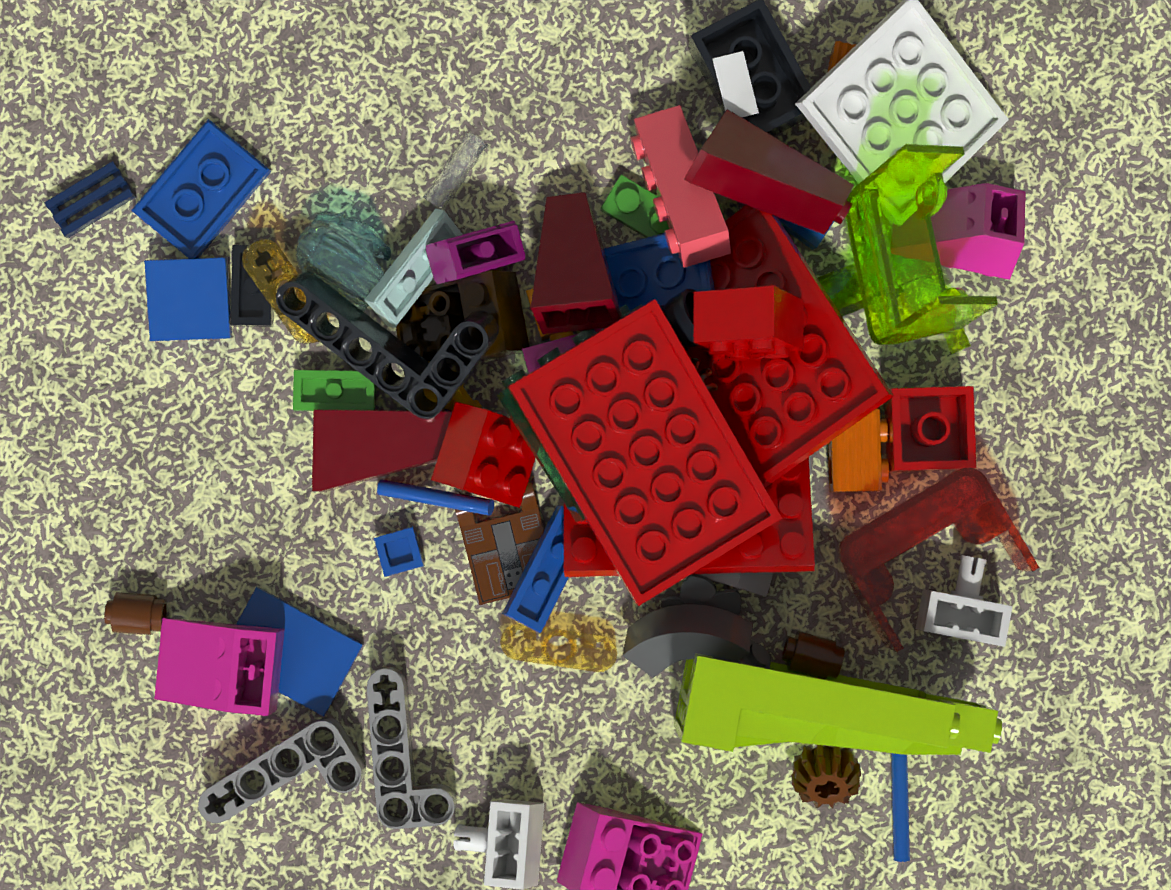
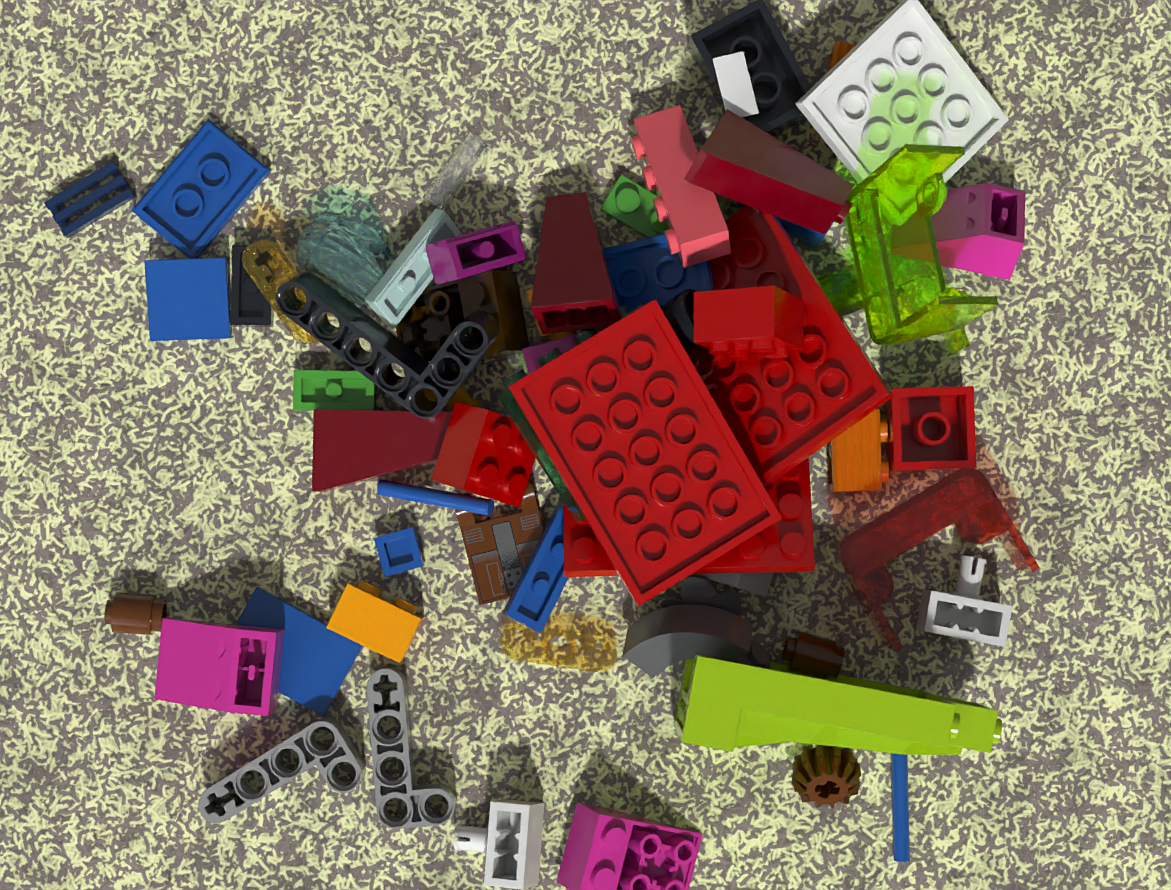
(376, 621): none -> light orange brick

